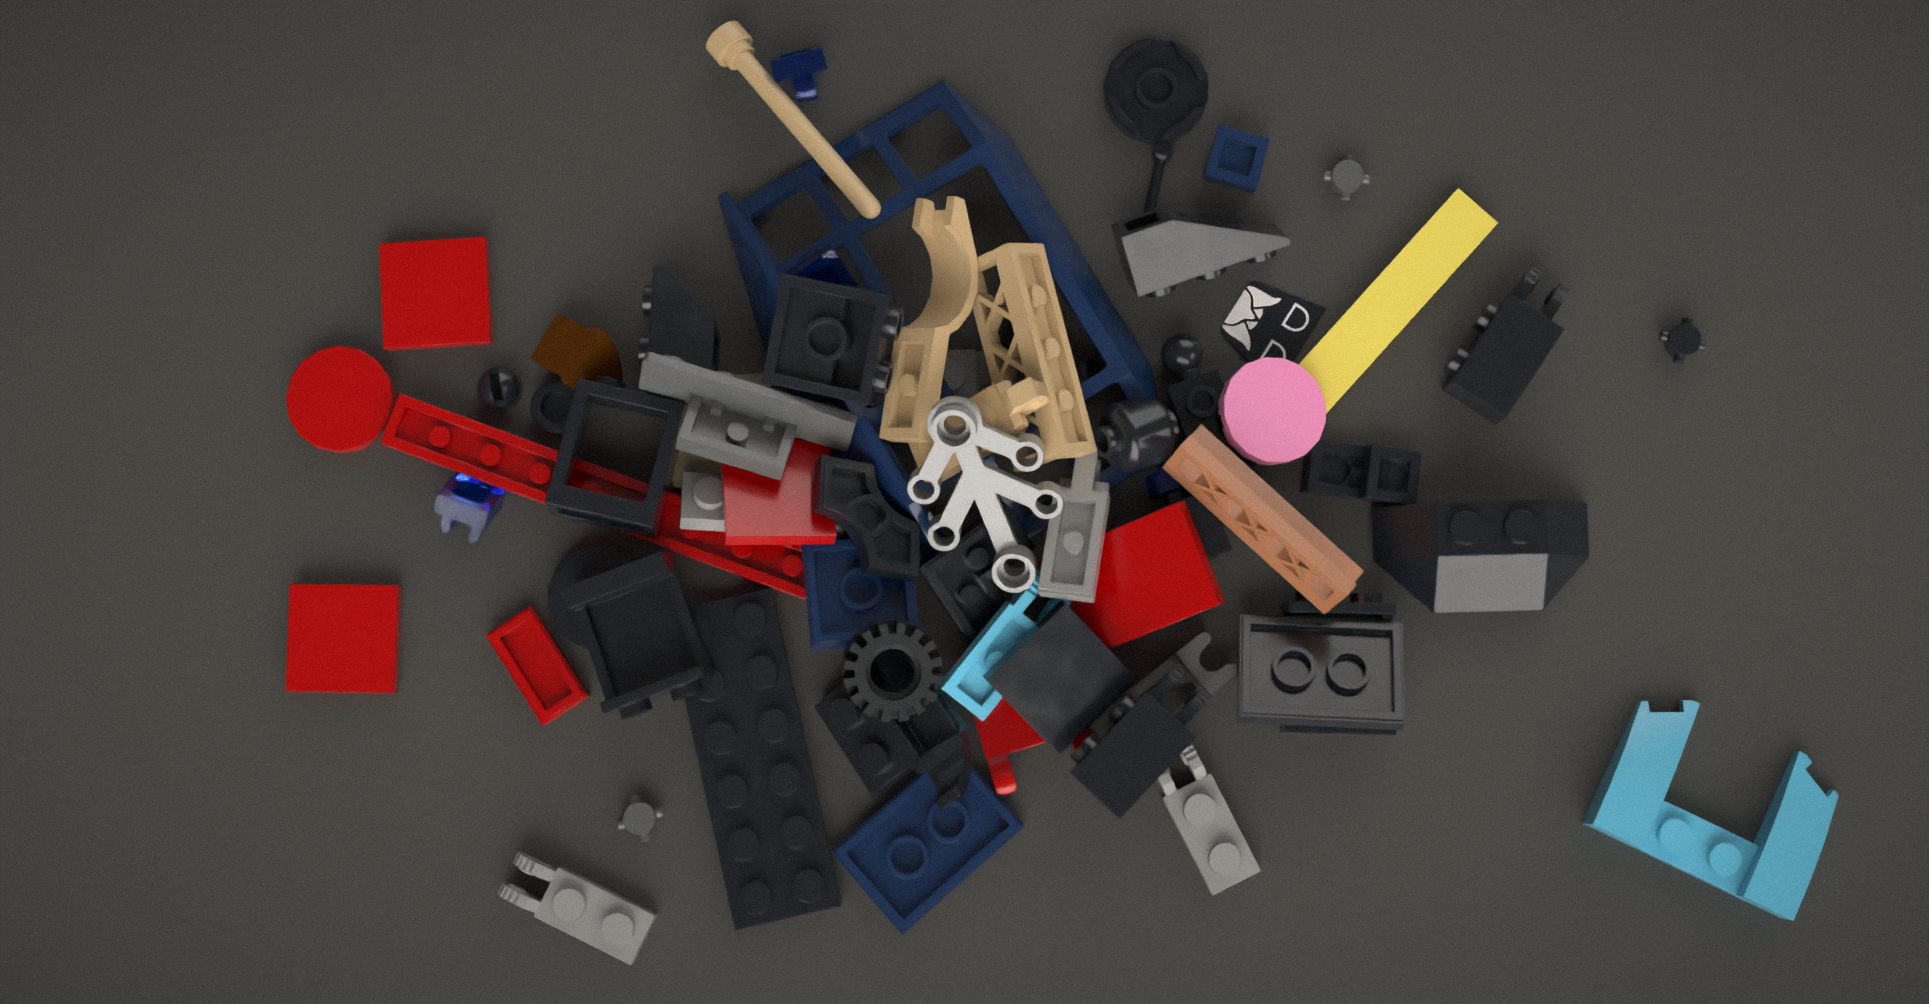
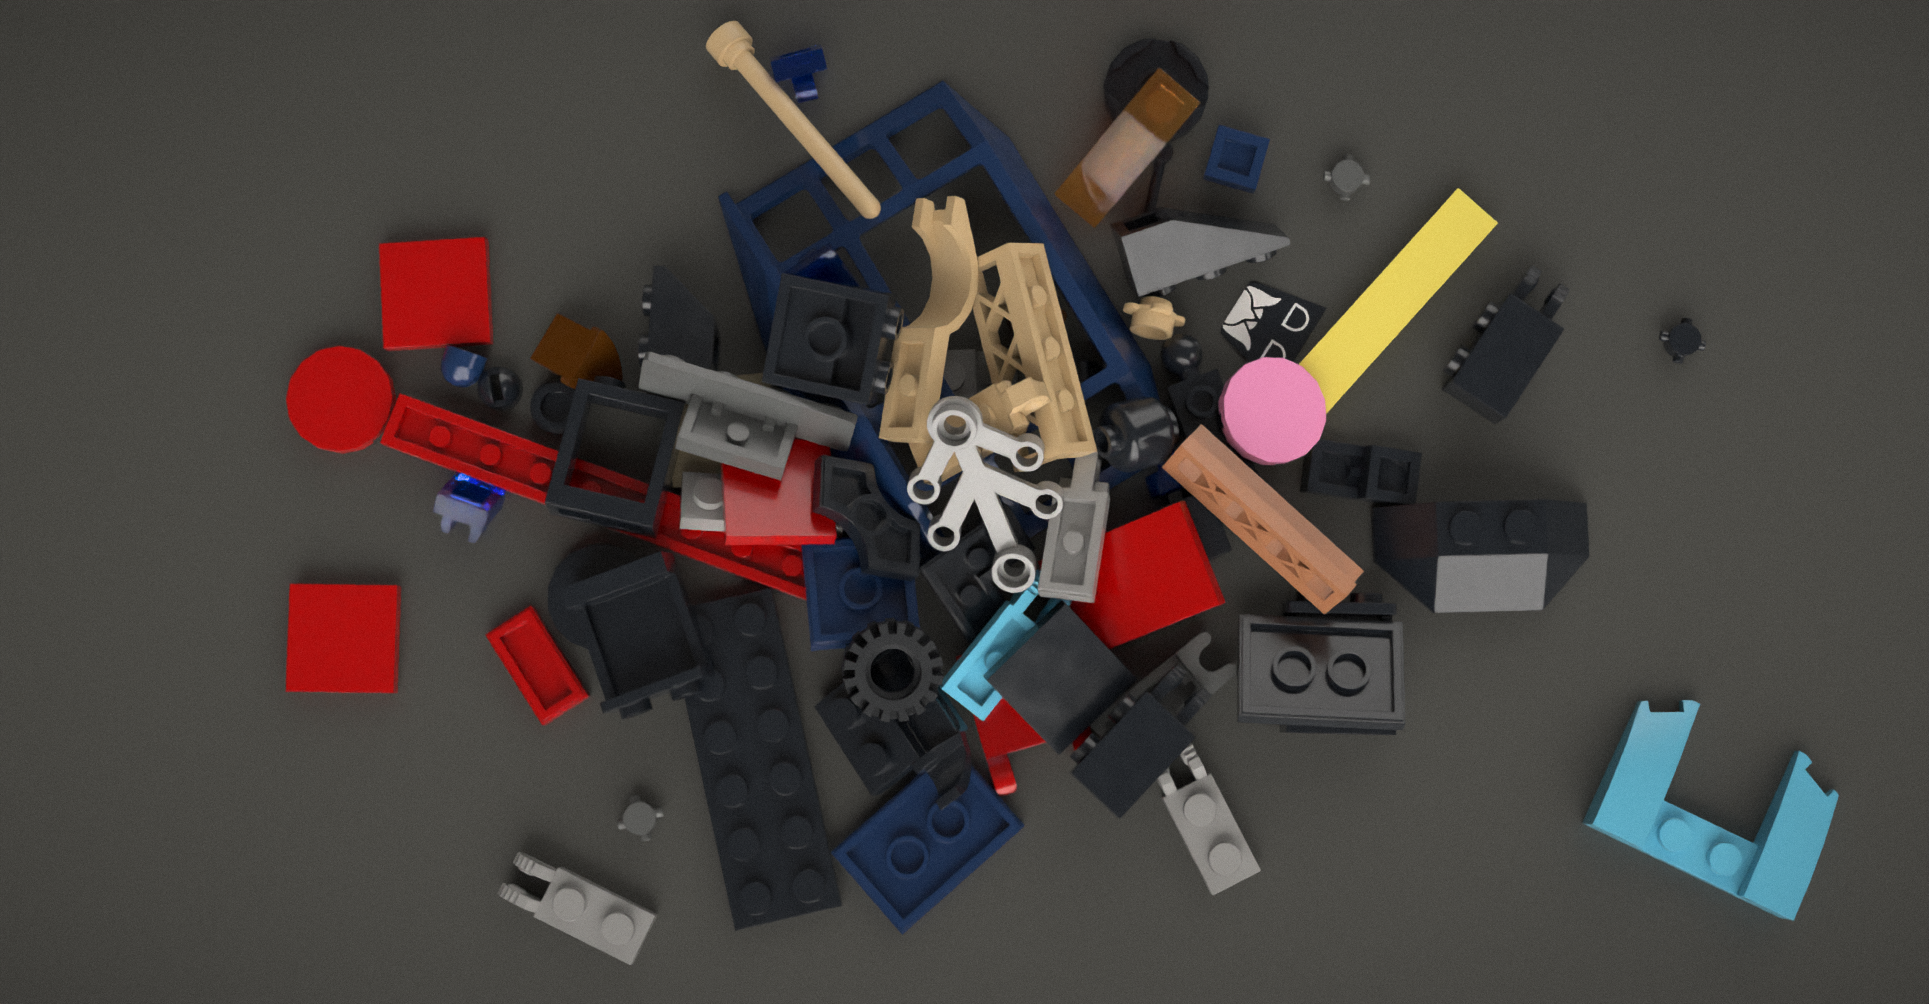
(461, 367): none -> dark blue hinge
(1127, 147): none -> clear orange slope
(1153, 318): none -> tan plate

